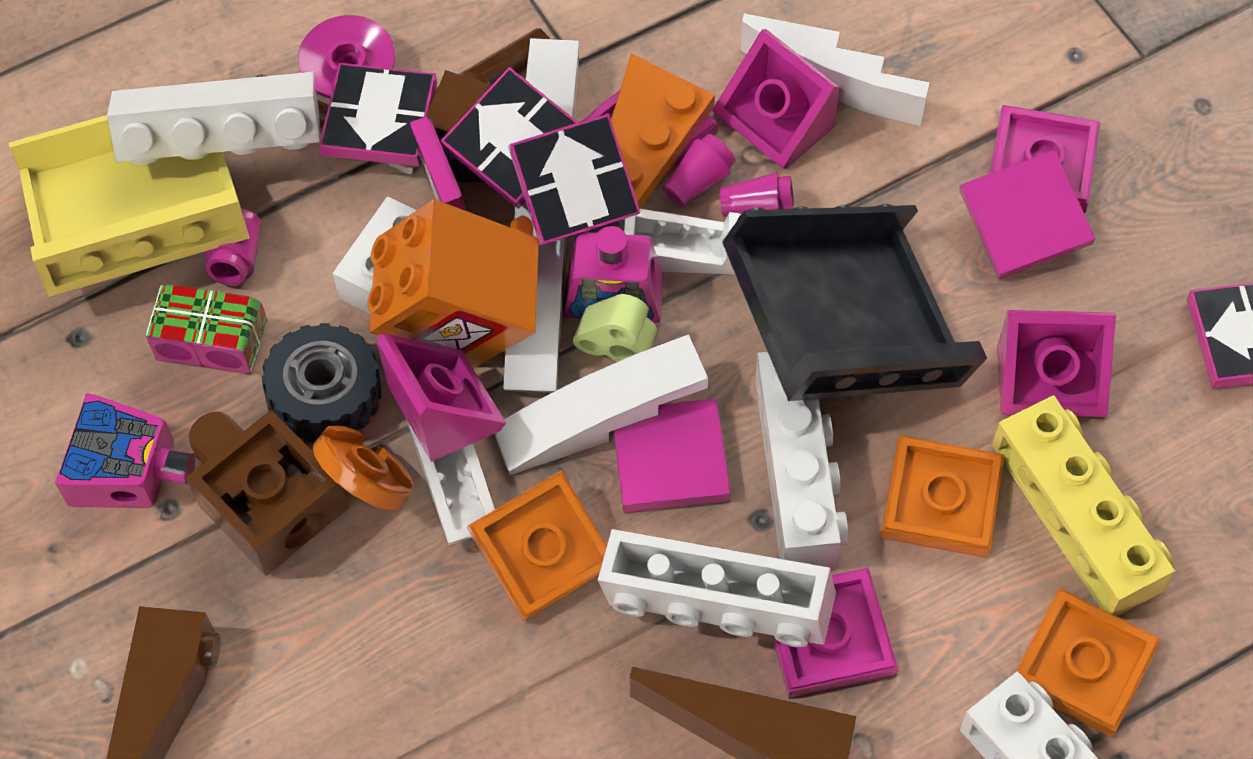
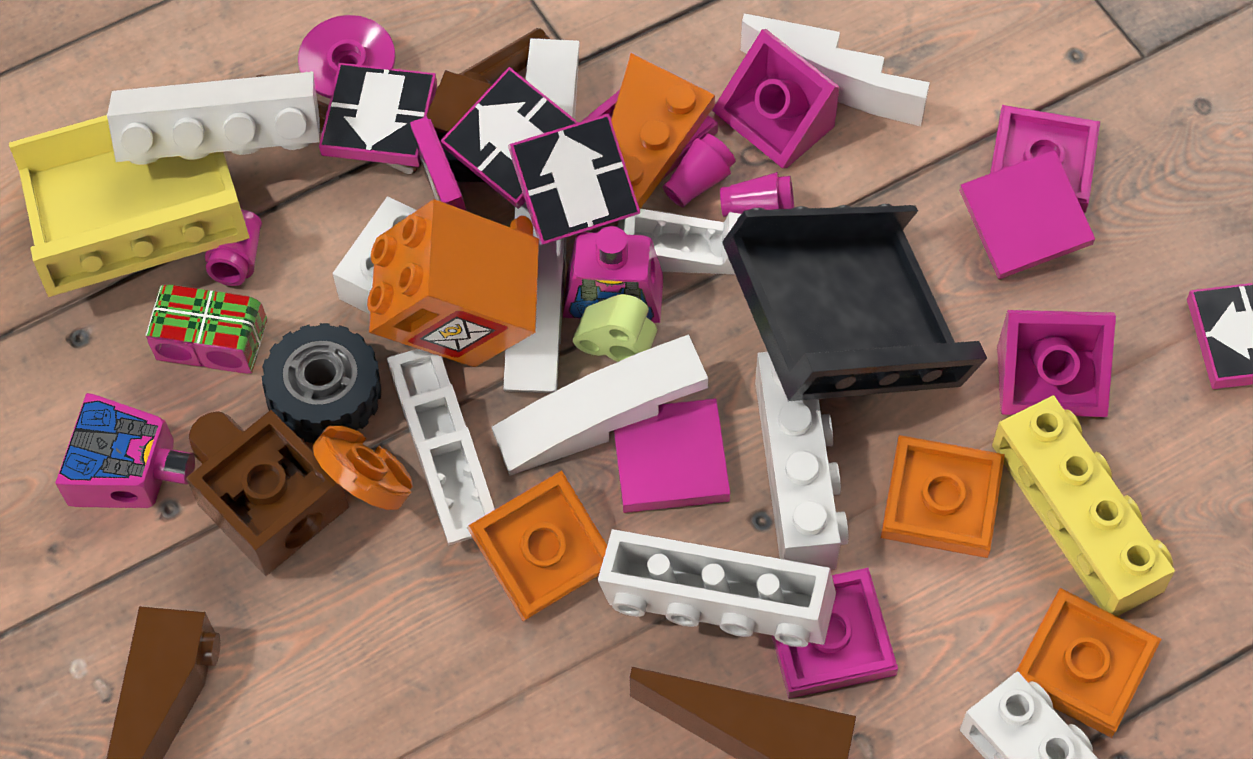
(438, 394): dark pink slope -> none

